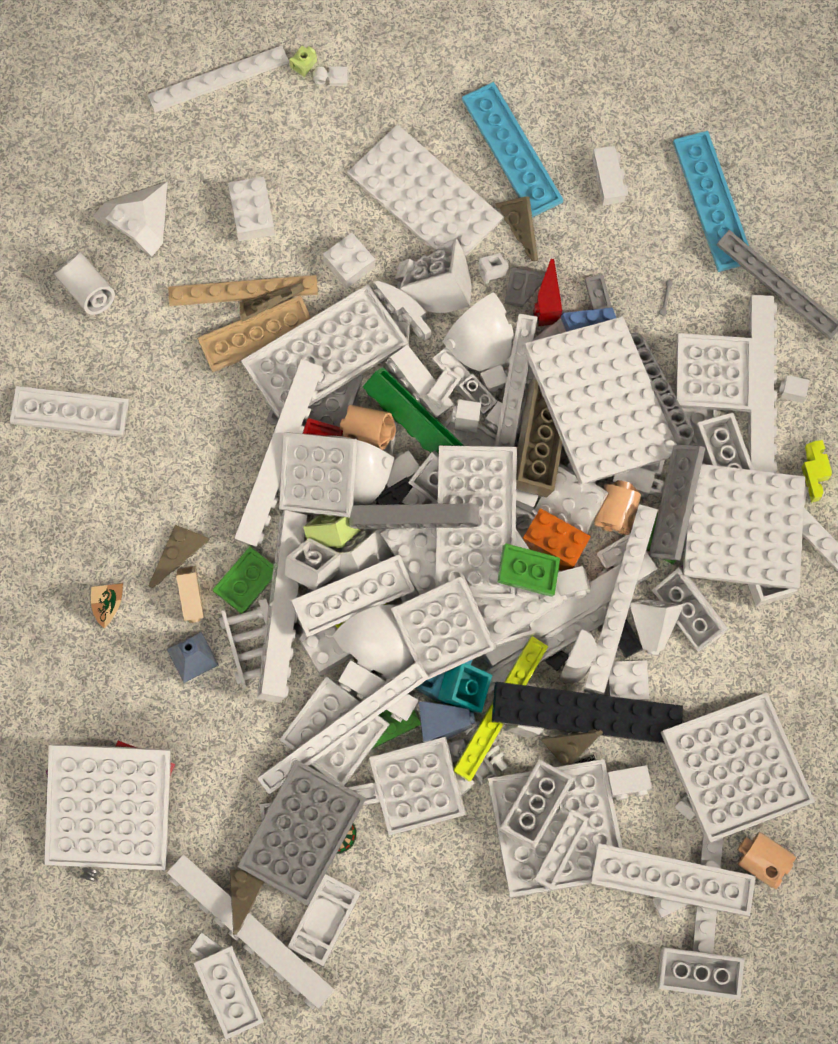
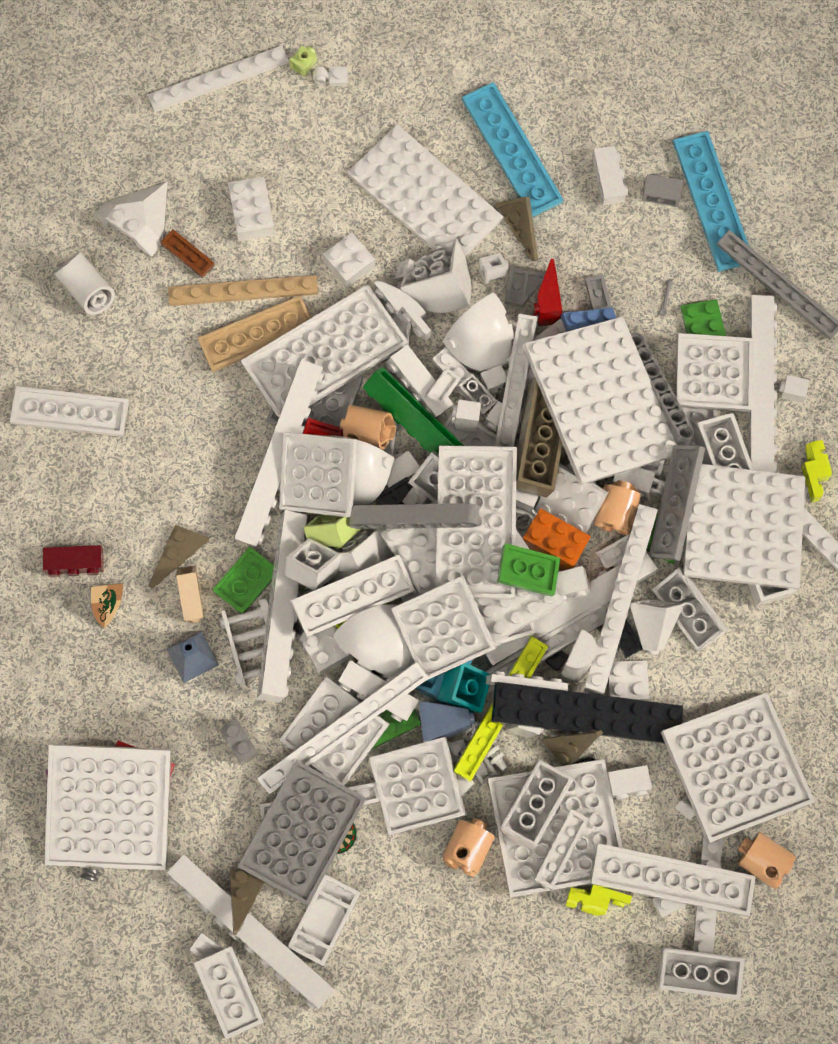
(73, 560): none -> dark red brick
(187, 253): none -> dark orange plate
(239, 742): none -> light grey brick
(267, 301): dark tan wing -> none
(470, 840): none -> light nougat cylinder
(535, 681): none -> white plate
(597, 900): none -> neon yellow plate
(662, 190): none -> light grey brick
(703, 318): none -> bright green plate

